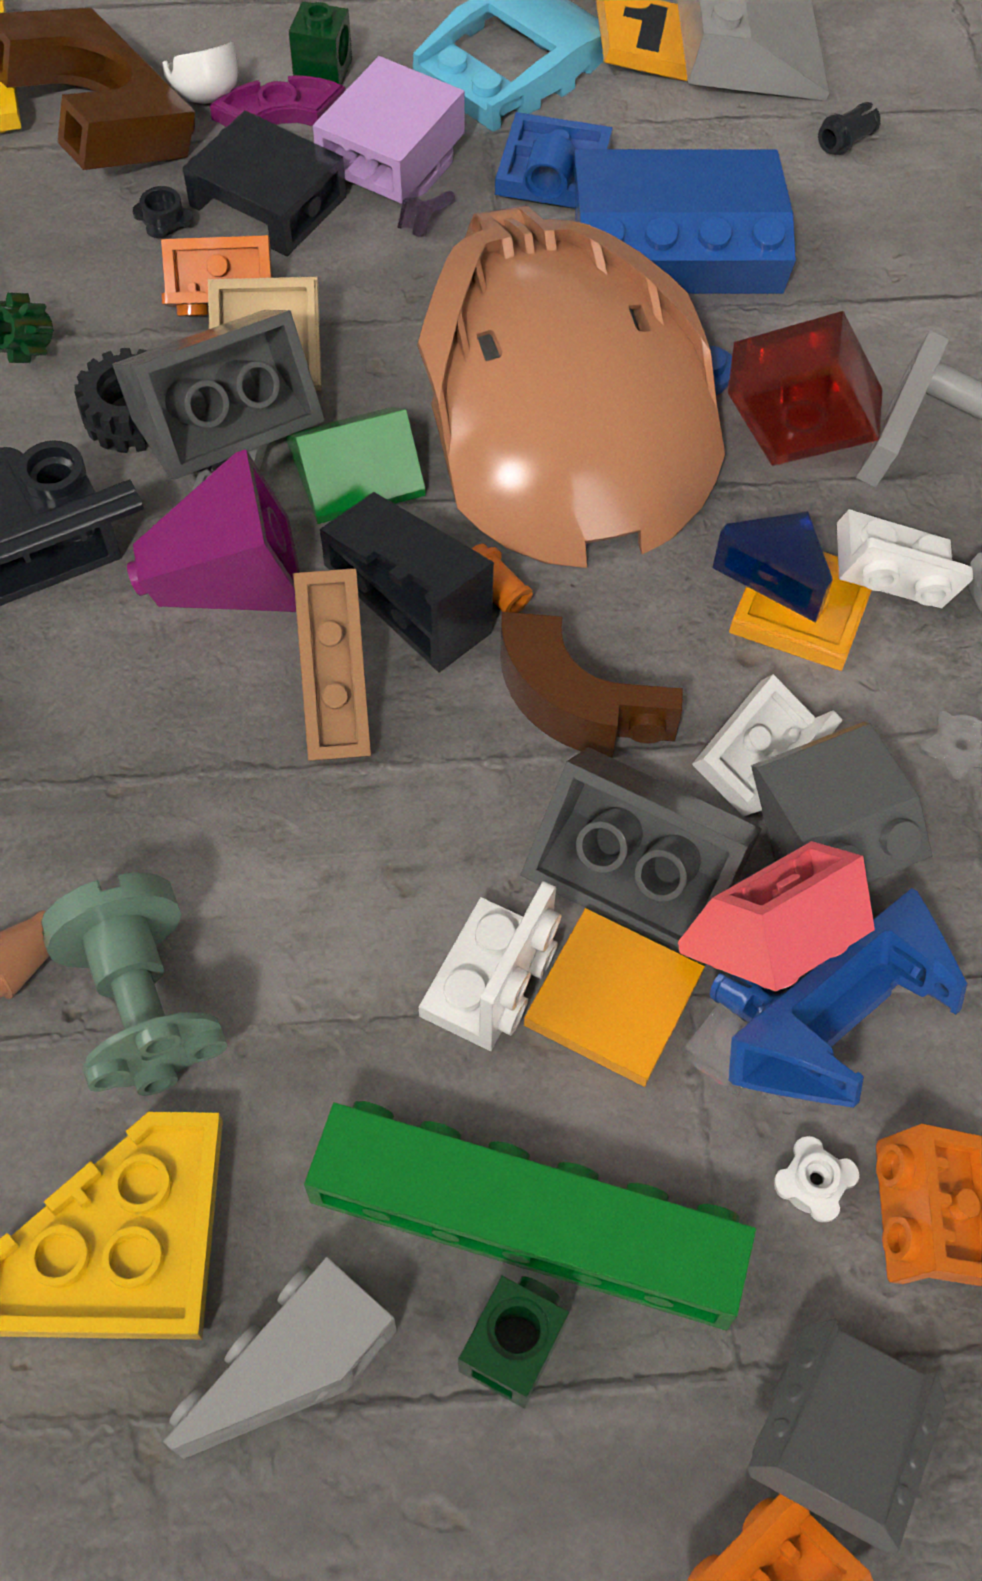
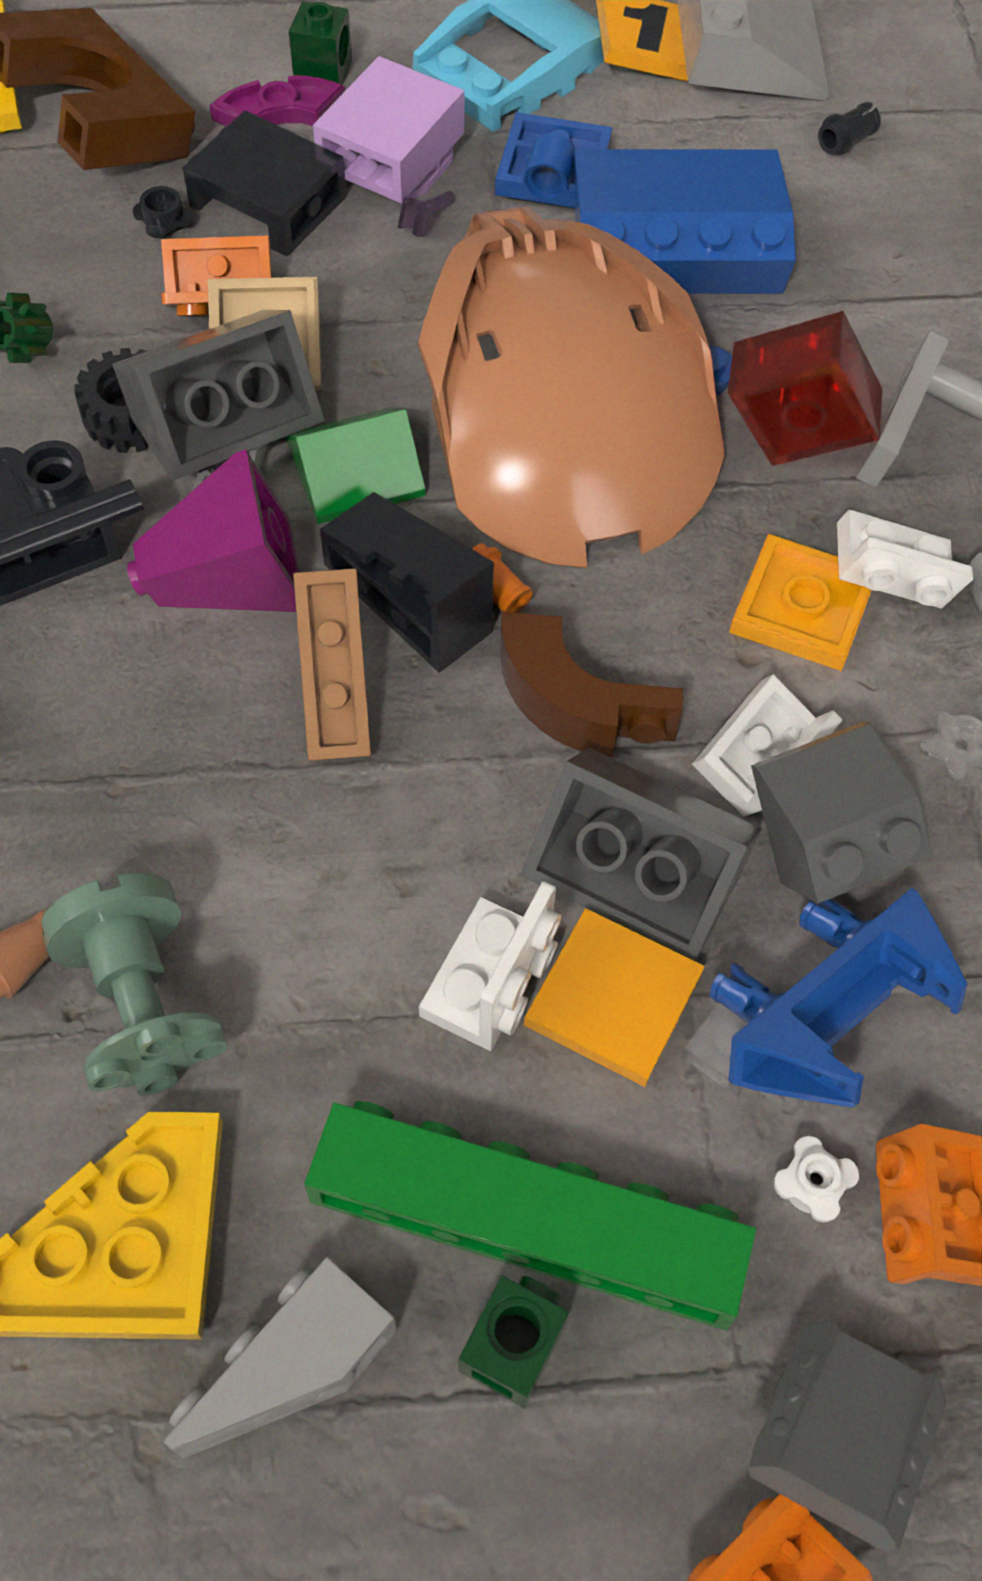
(203, 74): white hair -> none
(777, 560): clear blue slope -> none
(784, 917): coral slope -> none

